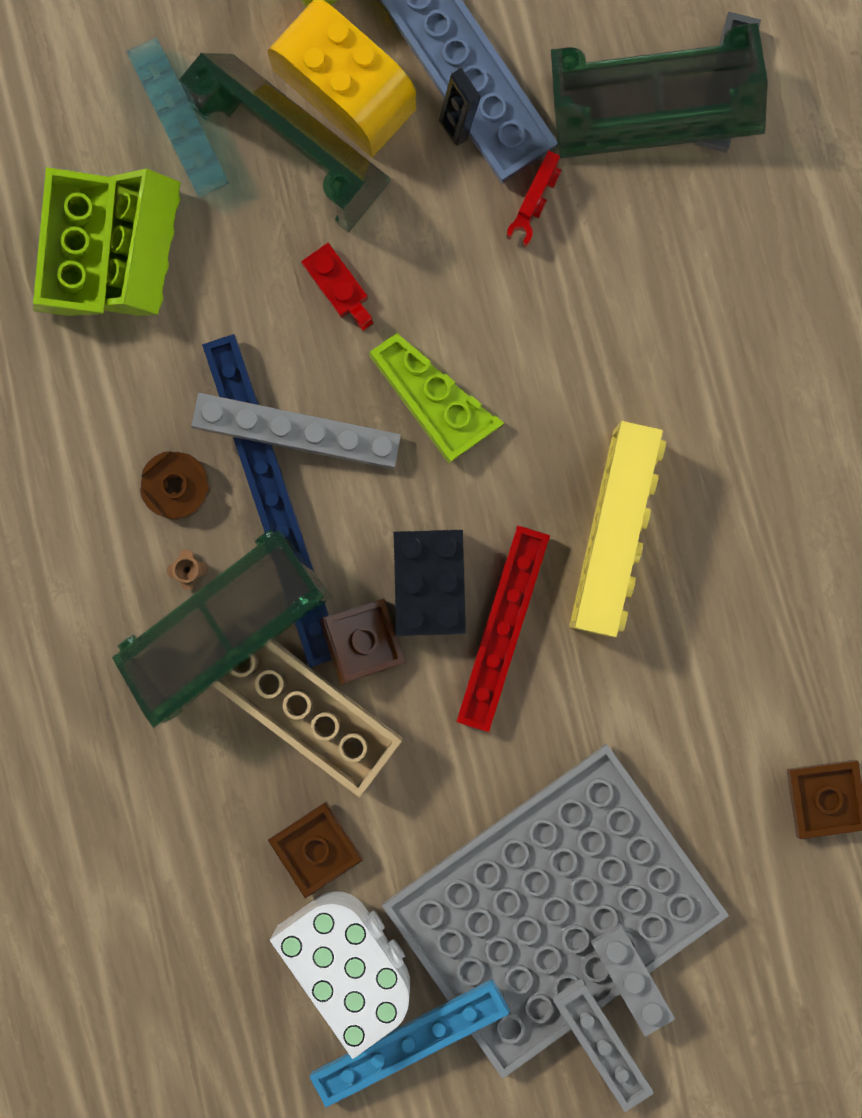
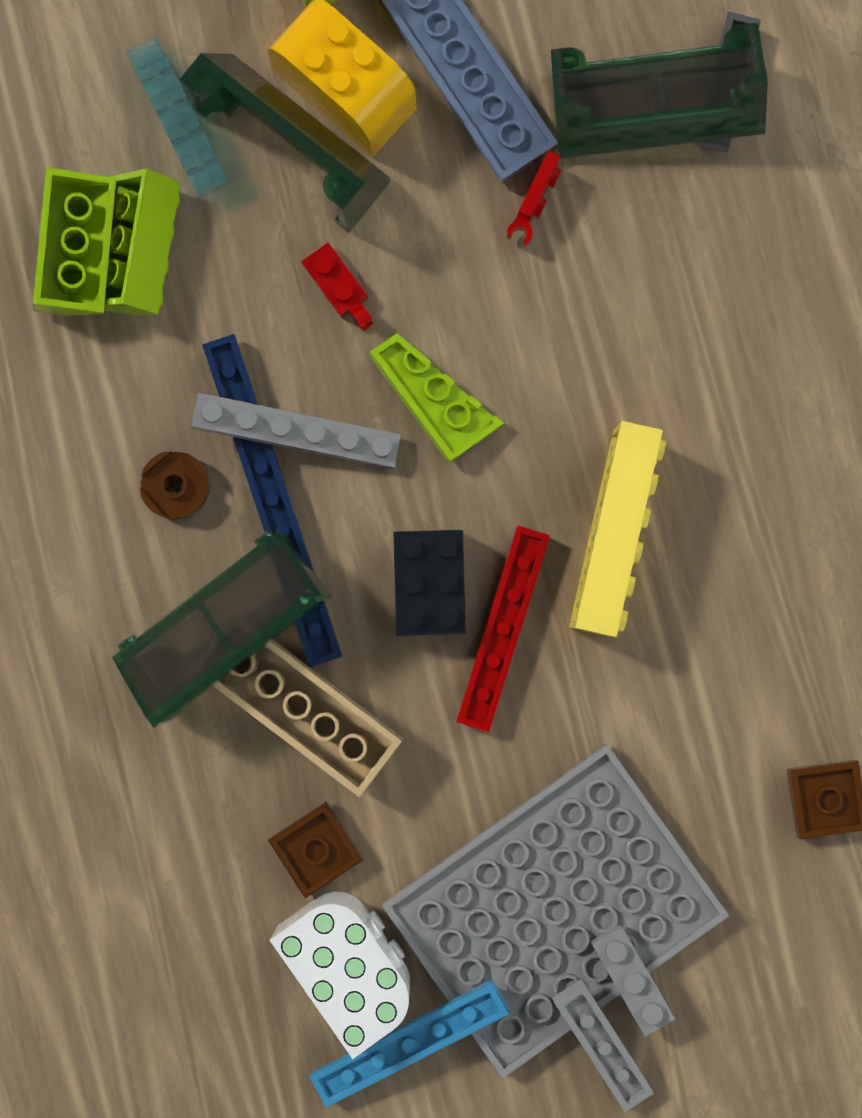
(187, 559): medium nougat plate -> none
(362, 641): reddish brown plate -> none
(459, 107): black tile -> none

